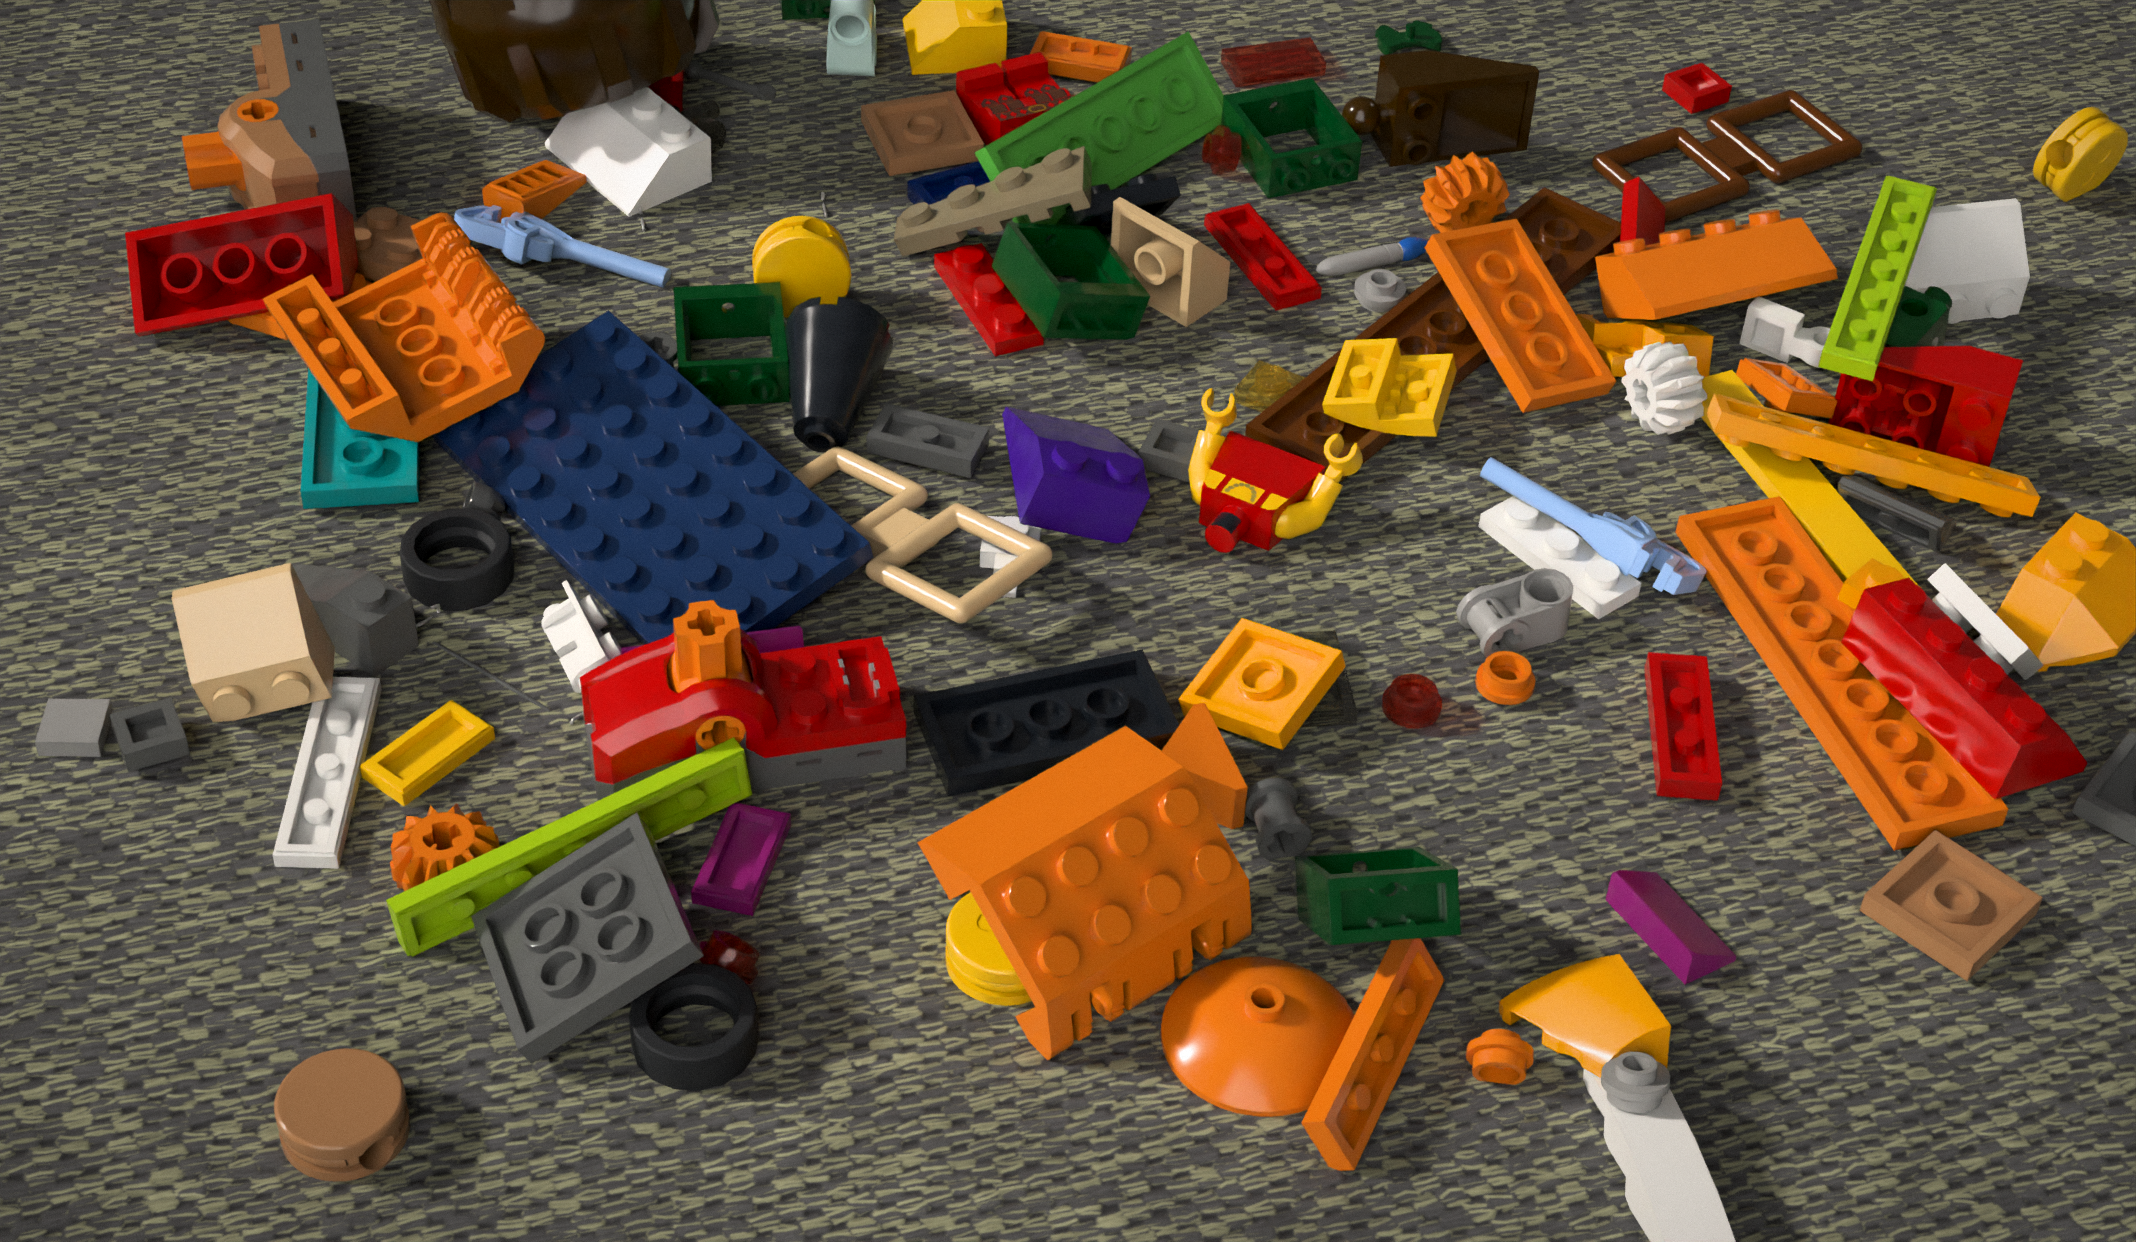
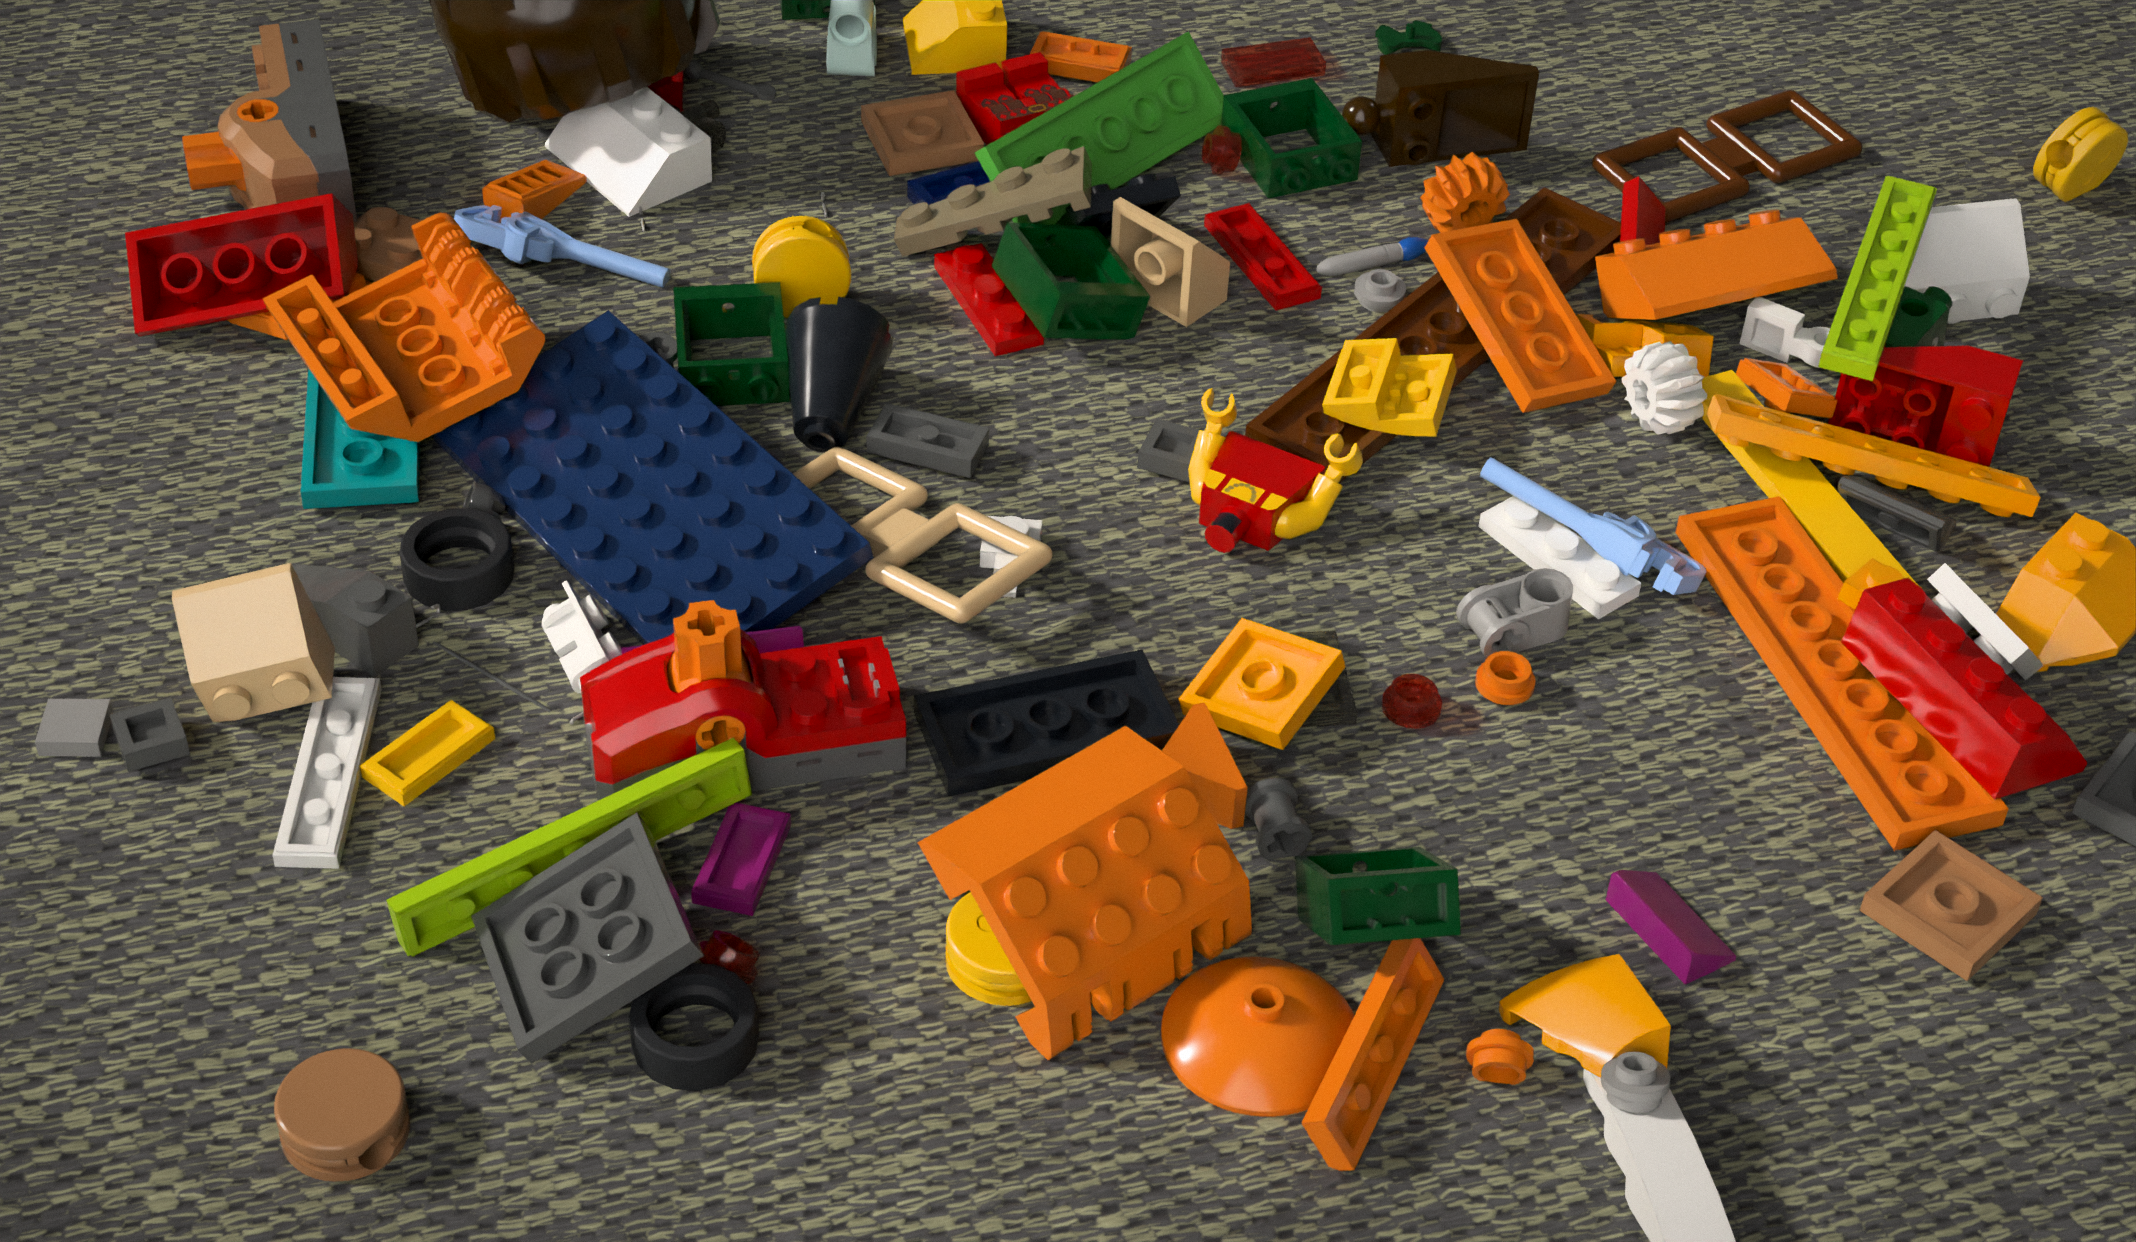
(438, 844): orange gear -> none
(1074, 477): dark purple slope -> none
(1264, 386): clear yellow plate -> none
(1682, 726): red plate -> none
(1696, 88): red plate -> none

